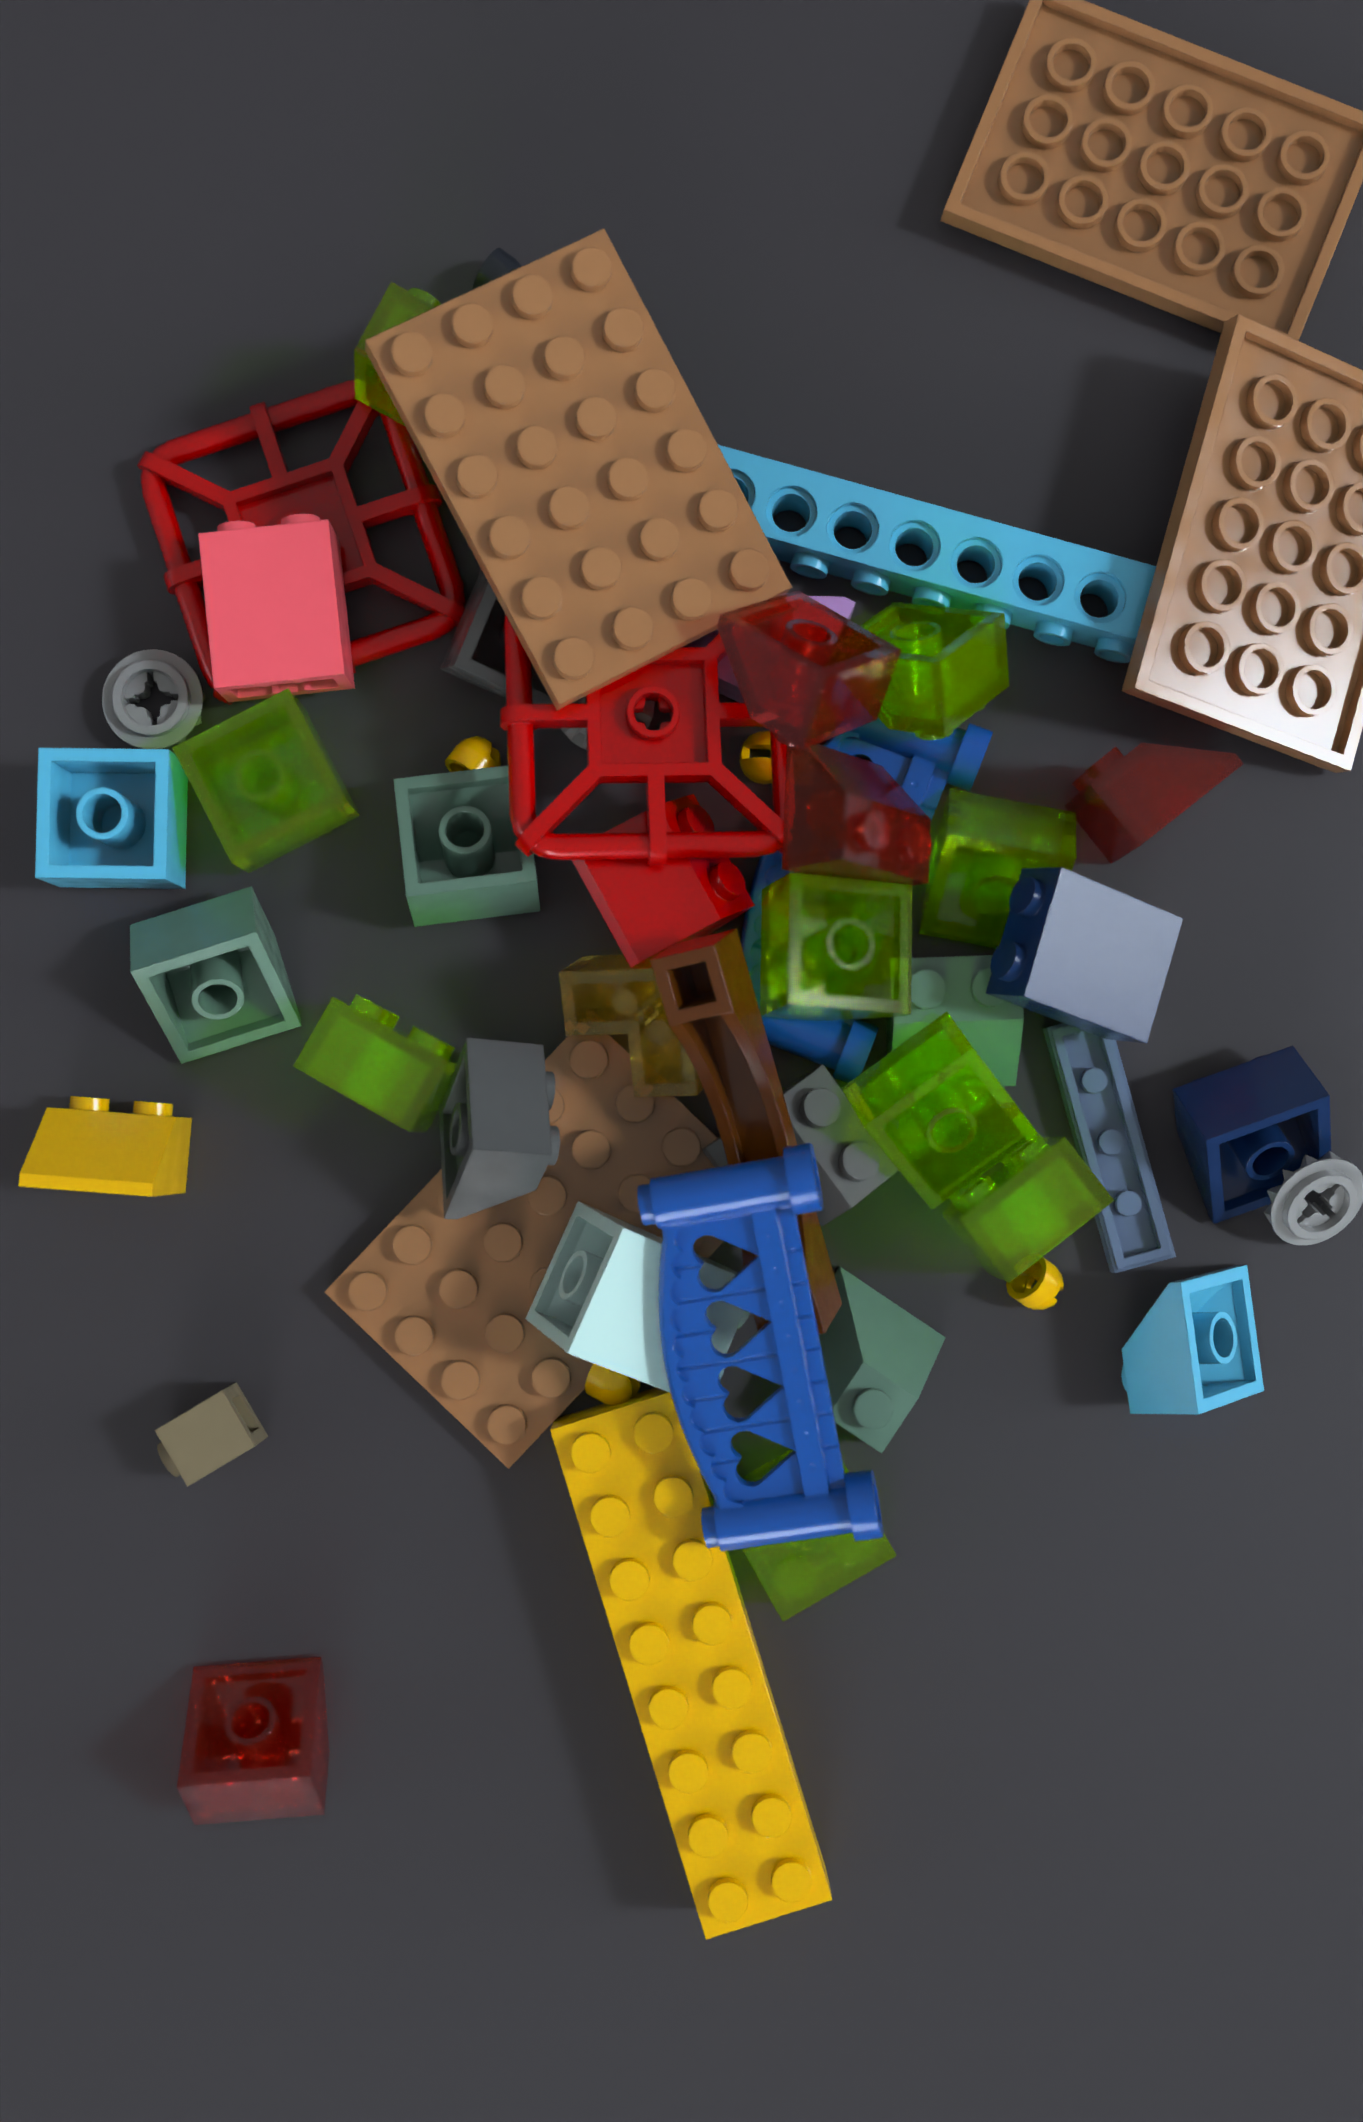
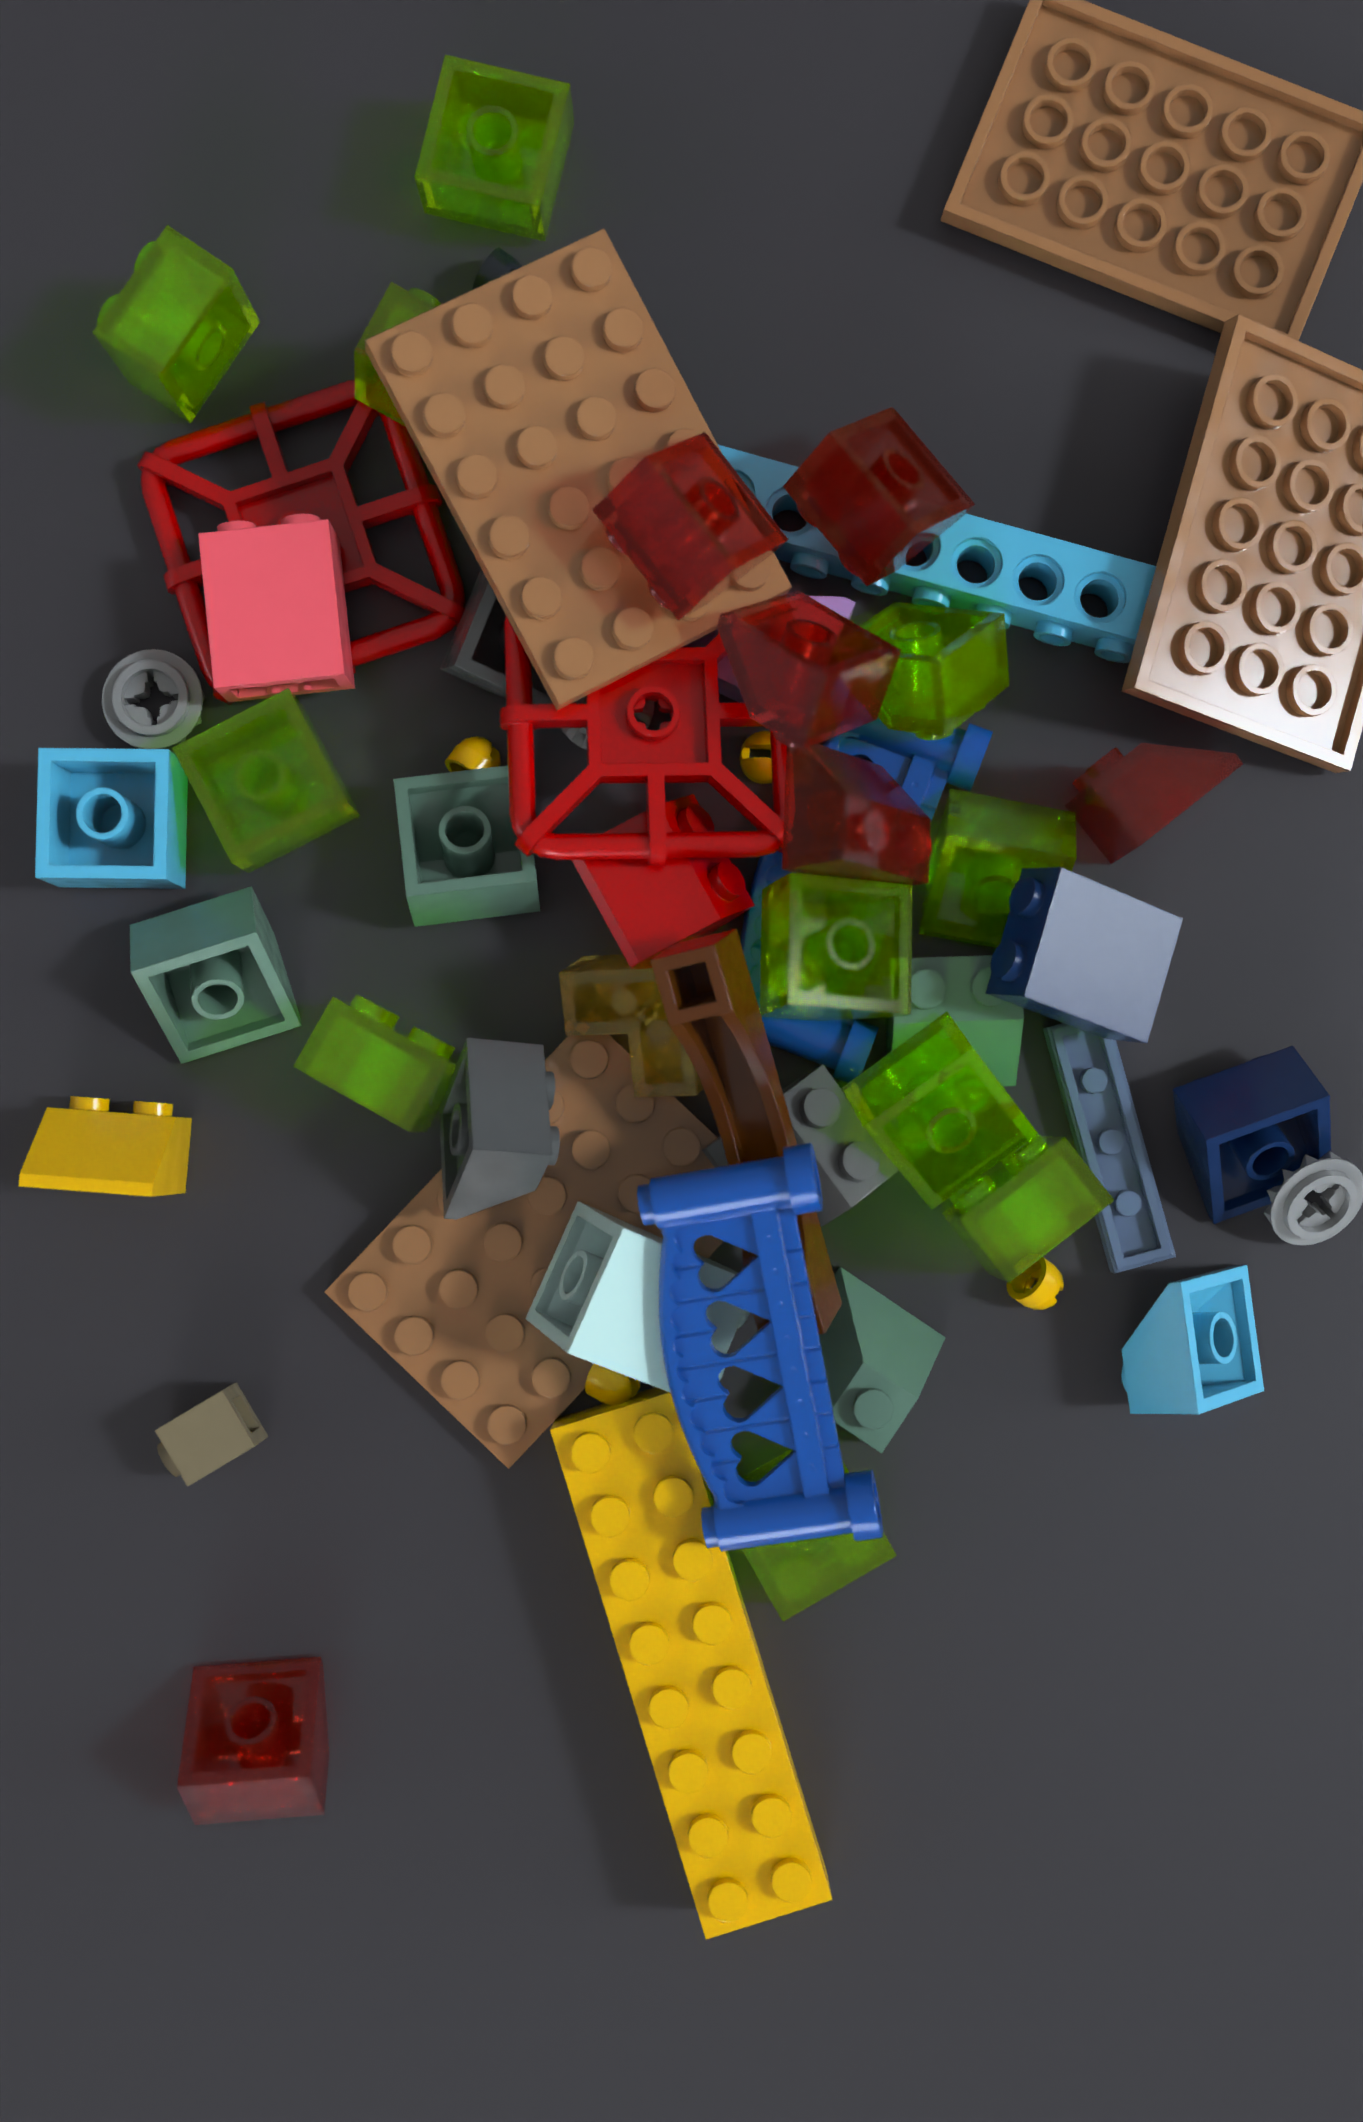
(177, 323): none -> clear neon green brick
(495, 147): none -> clear neon green brick
(688, 524): none -> clear red slope
(876, 494): none -> clear red slope

